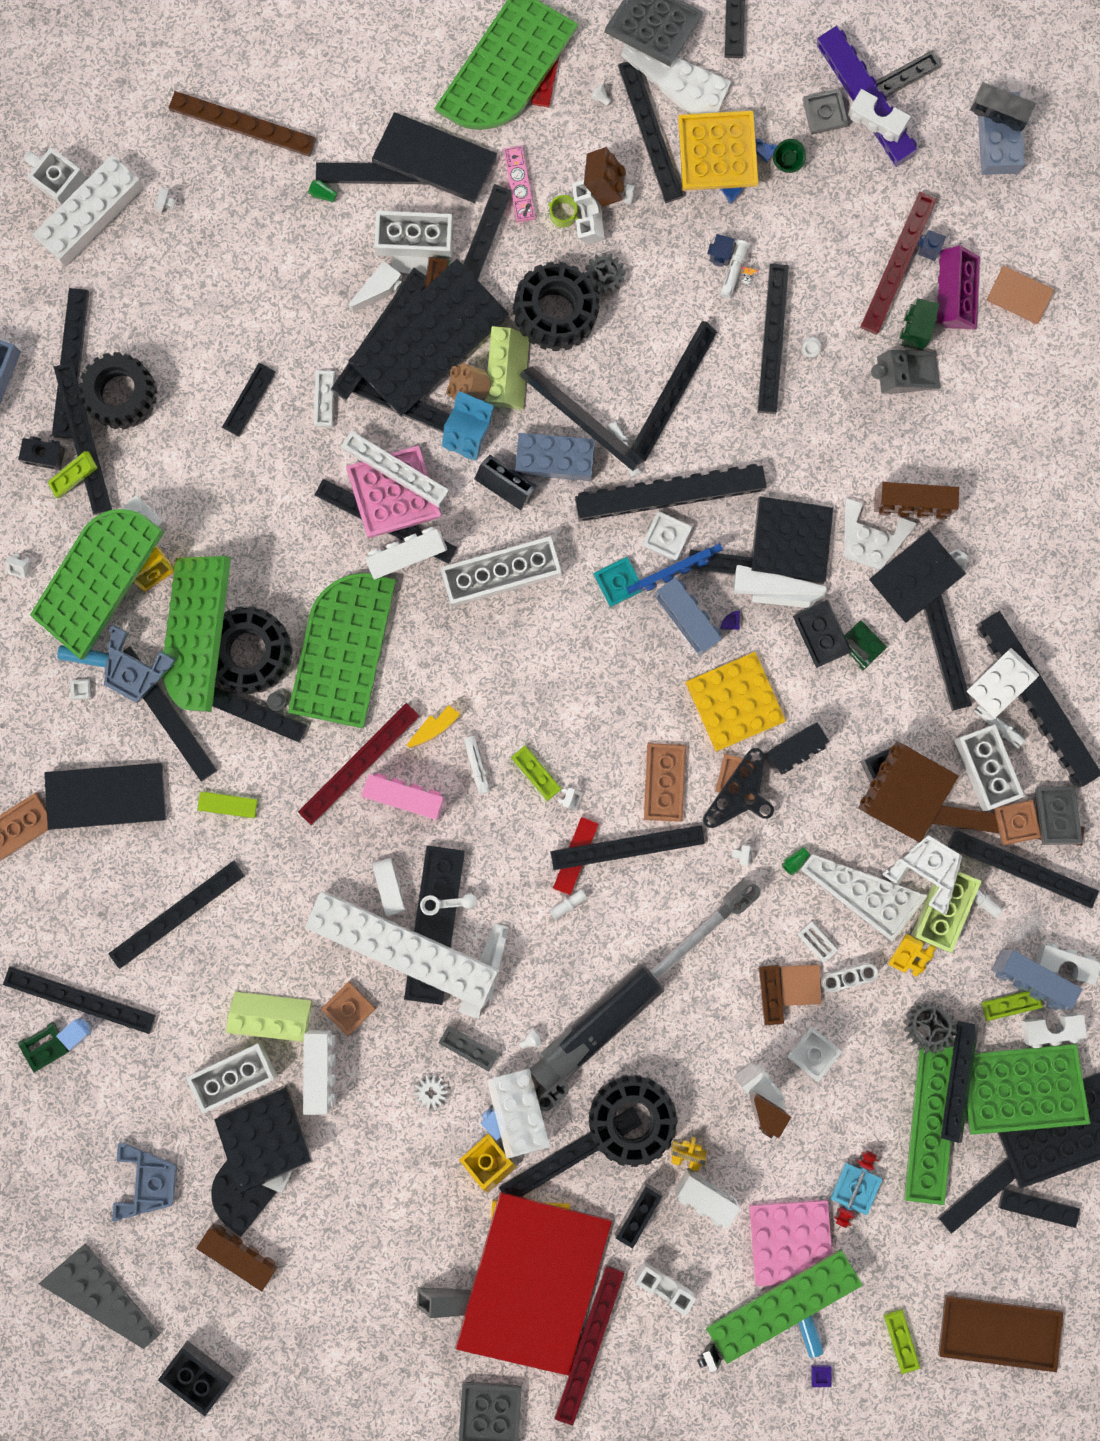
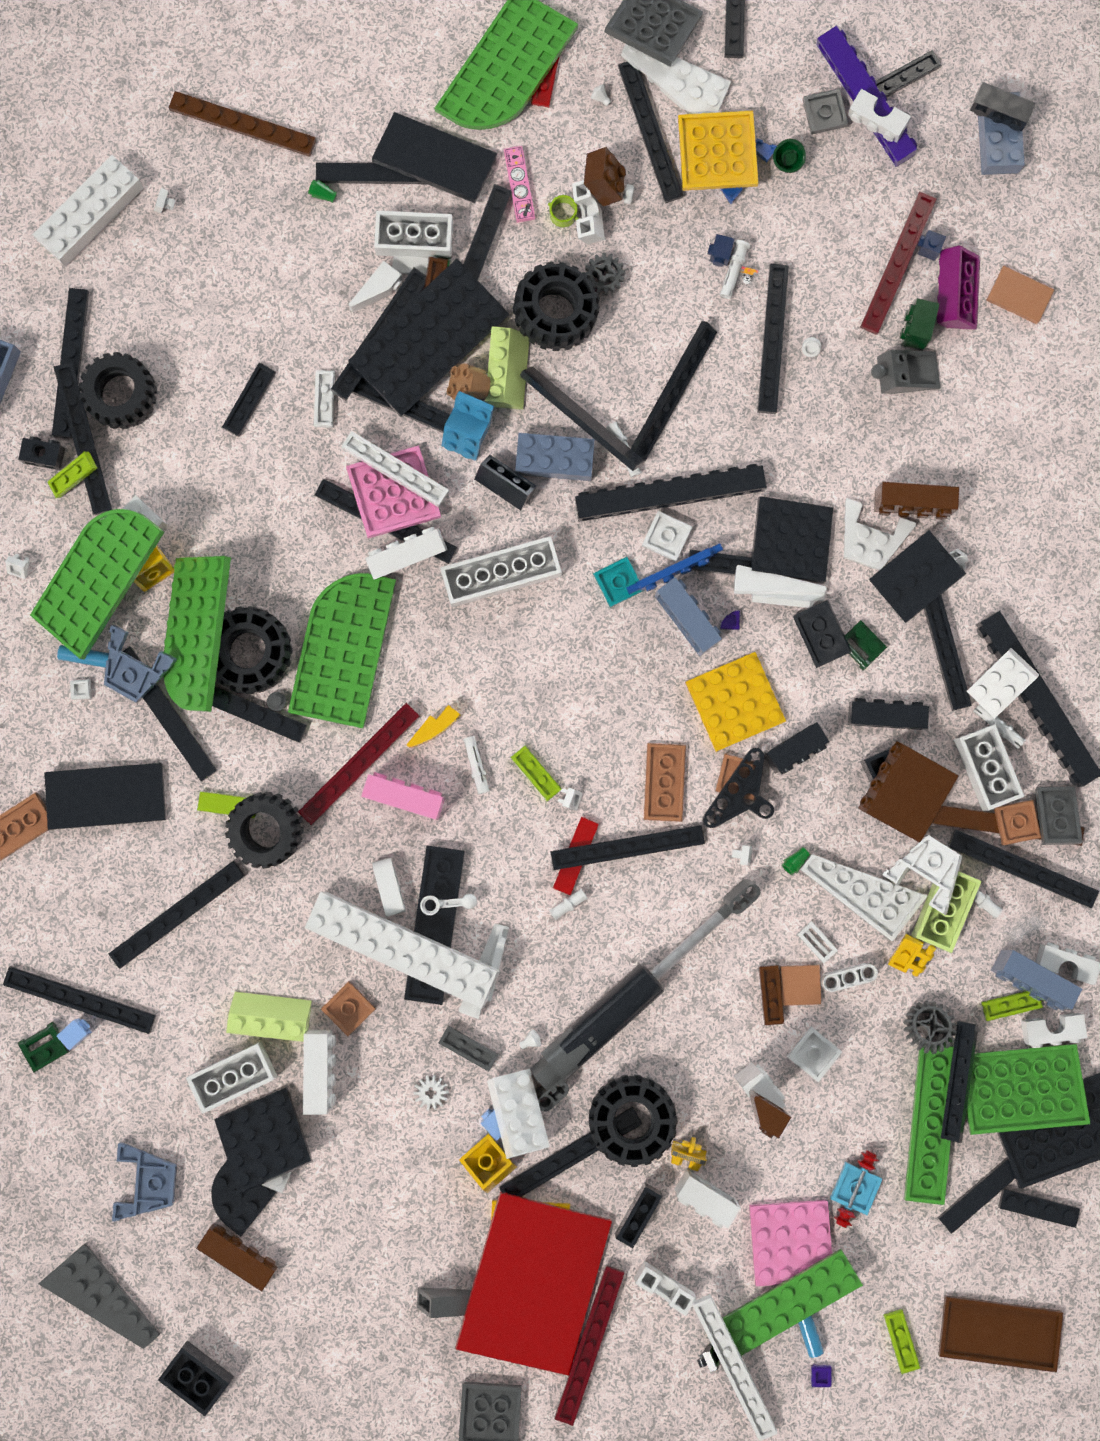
(54, 175): white brick -> none
(244, 844): none -> black tyre
(734, 1367): none -> white plate
(888, 715): none -> black brick

